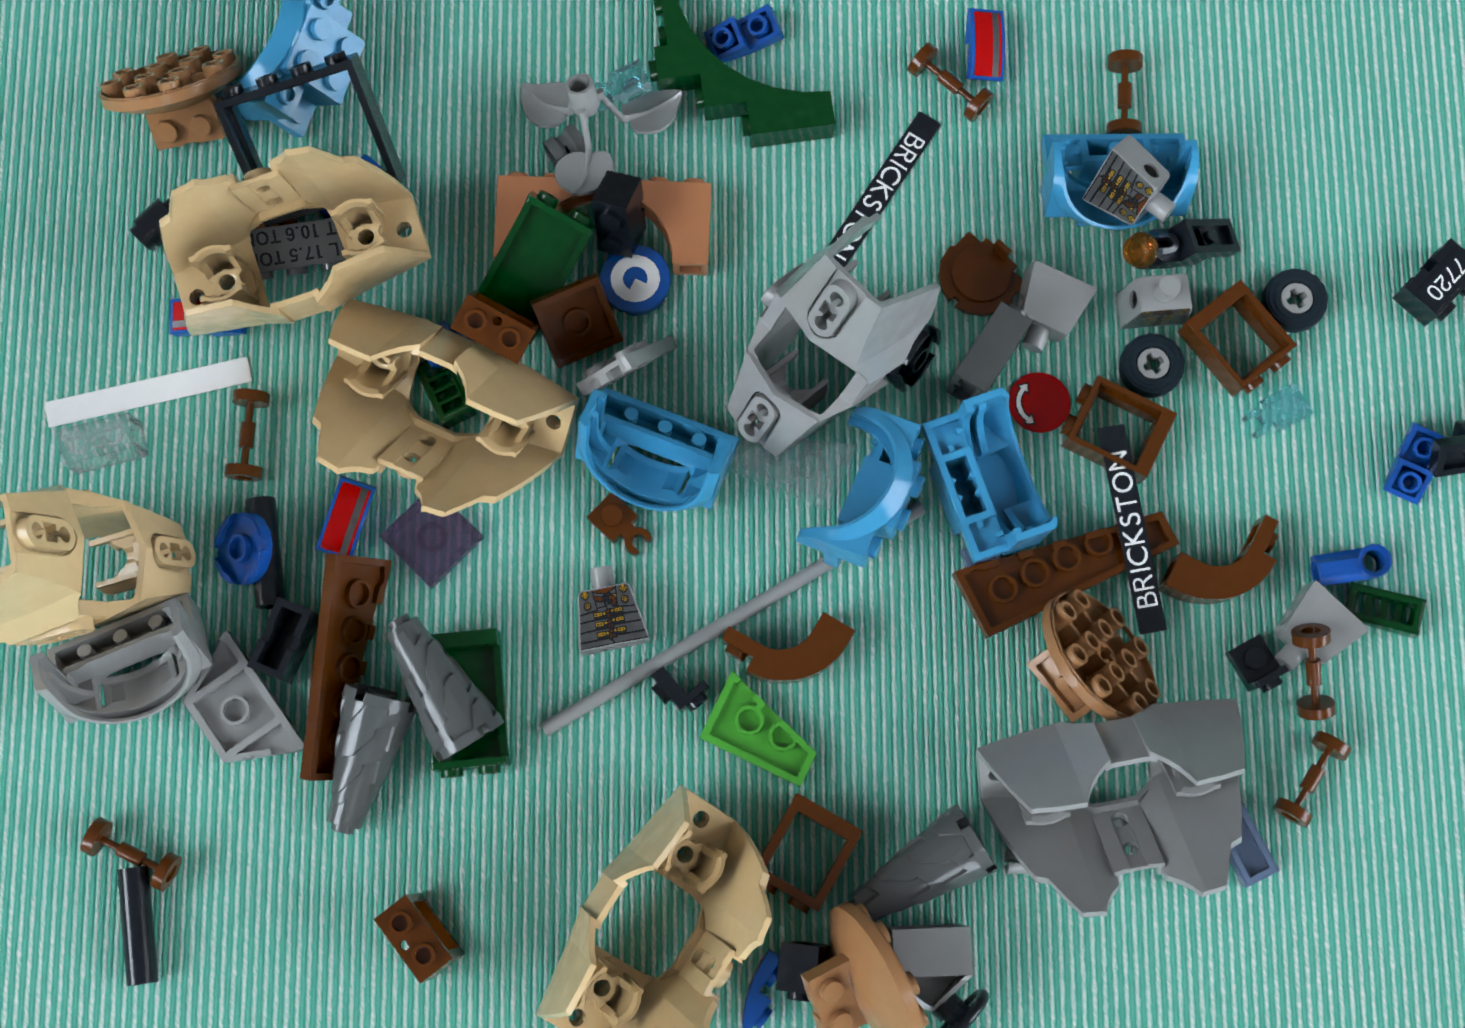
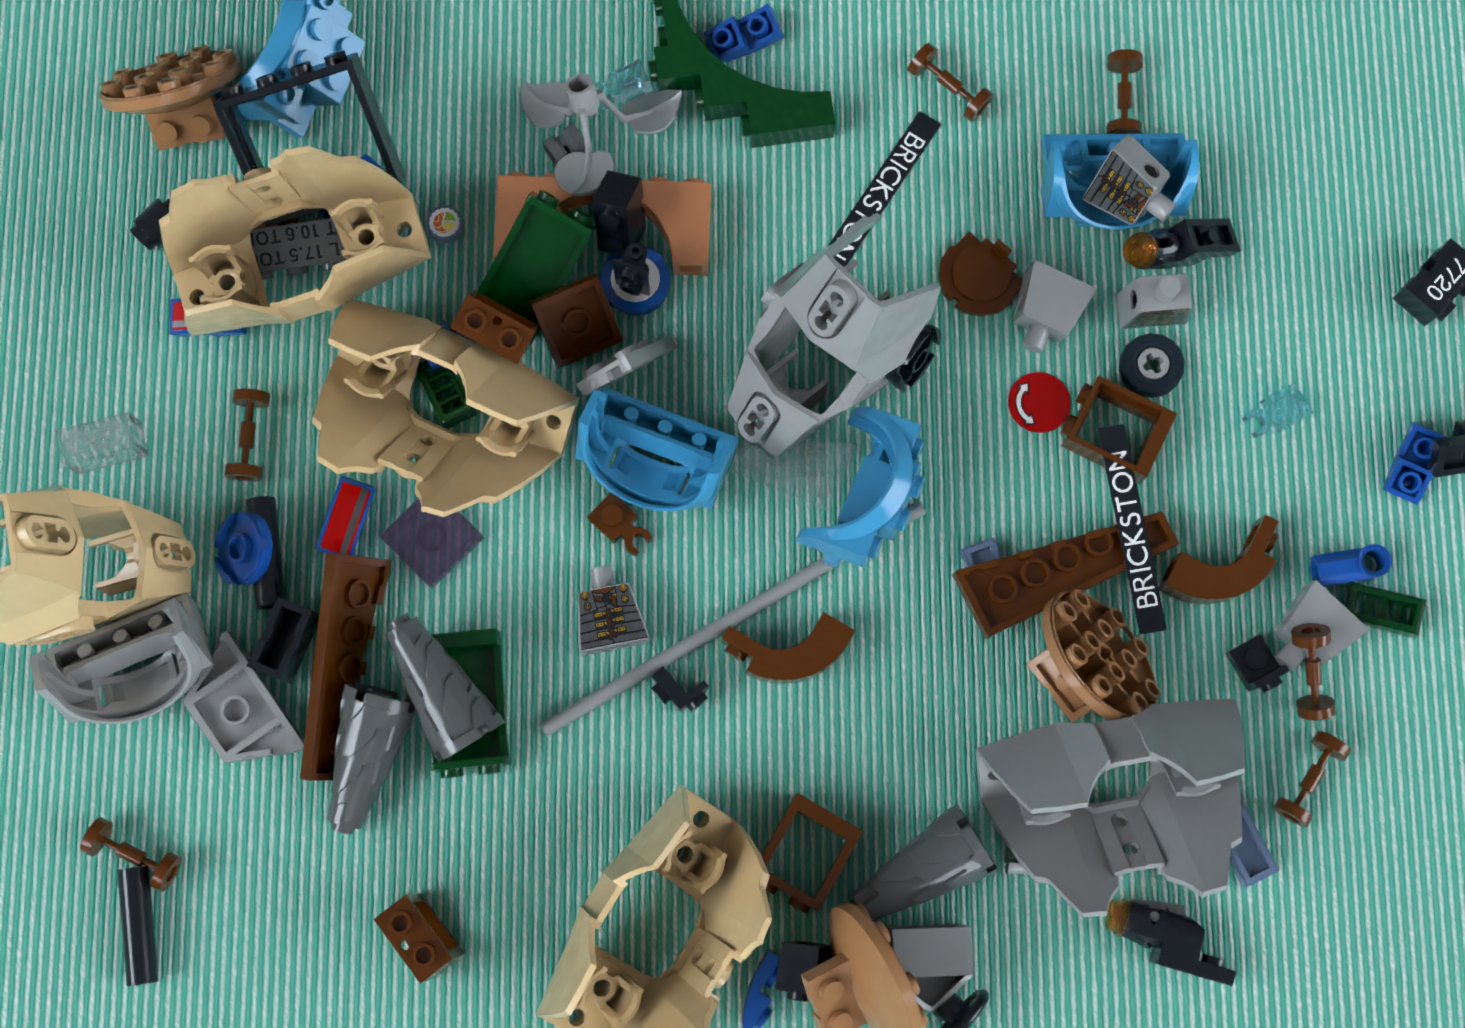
(147, 392): white sticker -> none
(445, 224): none -> tile
(632, 271): none -> black hinge
(756, 734): bright green wing -> none
(985, 478): dark azure piece -> none
(986, 45): slope -> none
(990, 352): dark grey window -> none
(1173, 937): none -> black plate
(1258, 319): reddish brown window -> none
(1298, 283): black bush -> none

